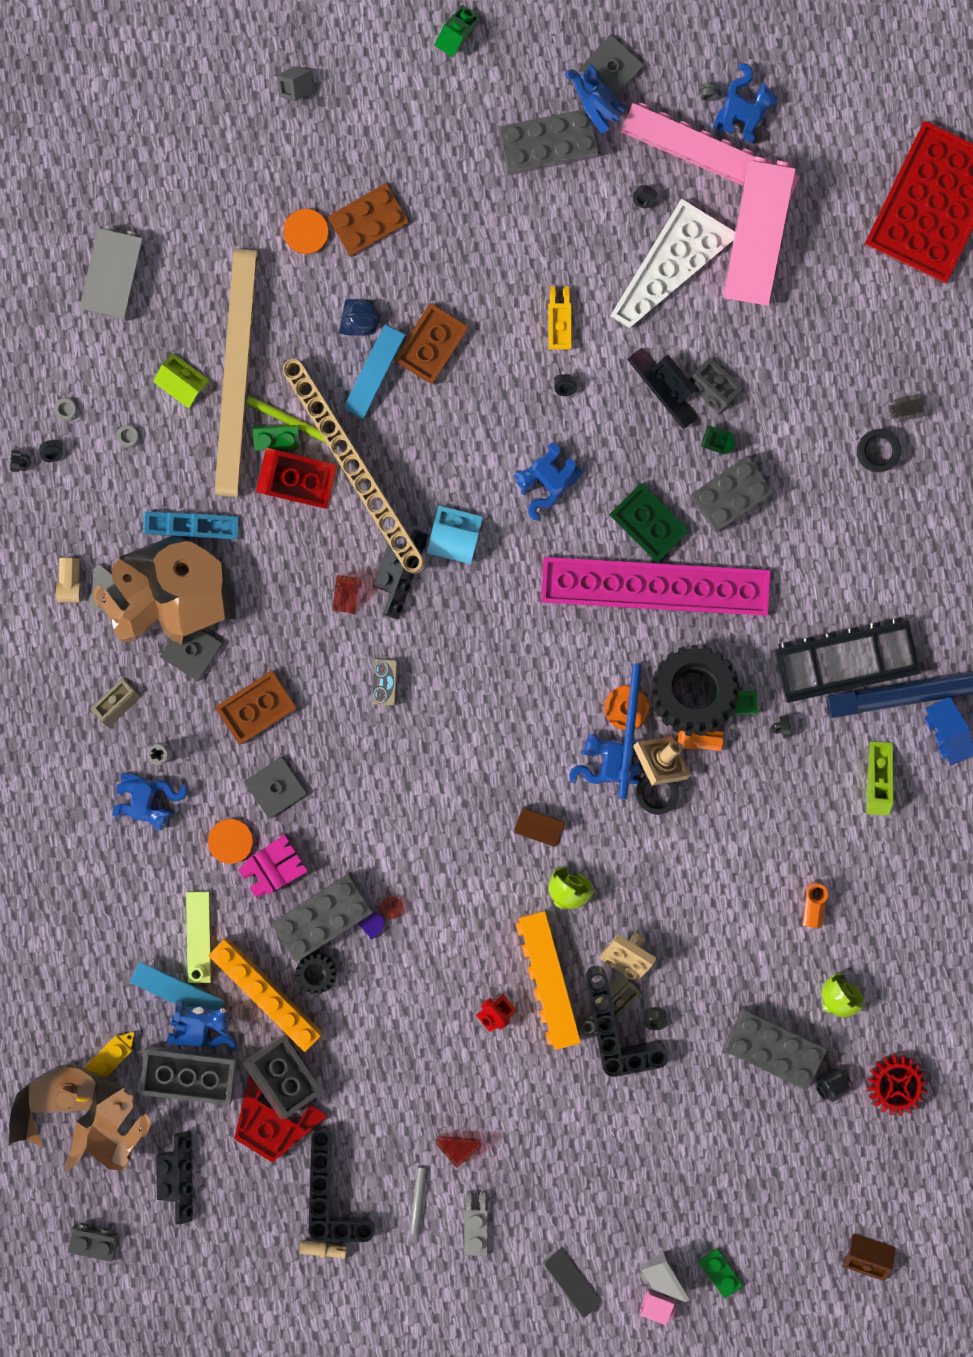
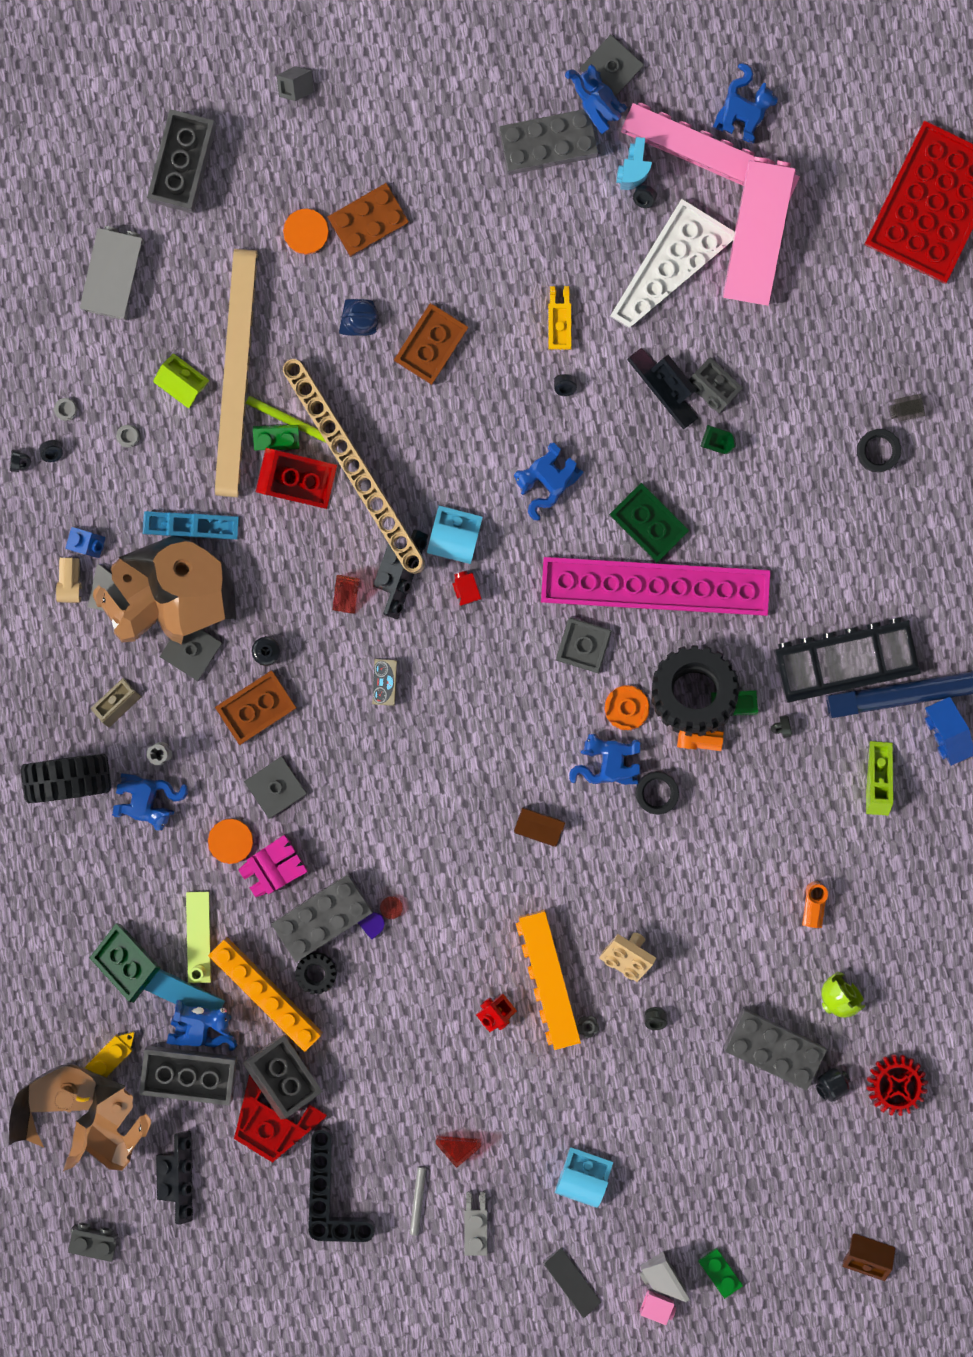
(66, 778): none -> black tyre
(85, 542): none -> blue bracket
(124, 962): none -> dark green plate
(181, 161): none -> flat silver brick
(274, 648): none -> black head
(322, 1249): tan pin -> none
(374, 371): dark azure slope -> none
(456, 31): green slope -> none
(466, 588): none -> red window
(569, 890): lime cylinder -> none
(583, 645): none -> dark grey plate
(584, 1177): none -> medium azure brick
(609, 1031): black beam -> none
(622, 994): dark tan slope -> none
(625, 775): blue bar -> none
(634, 169): none -> medium azure brick
(662, 760): tan plate -> none
(709, 88): dark grey plate -> none
(731, 493): flat silver brick -> none

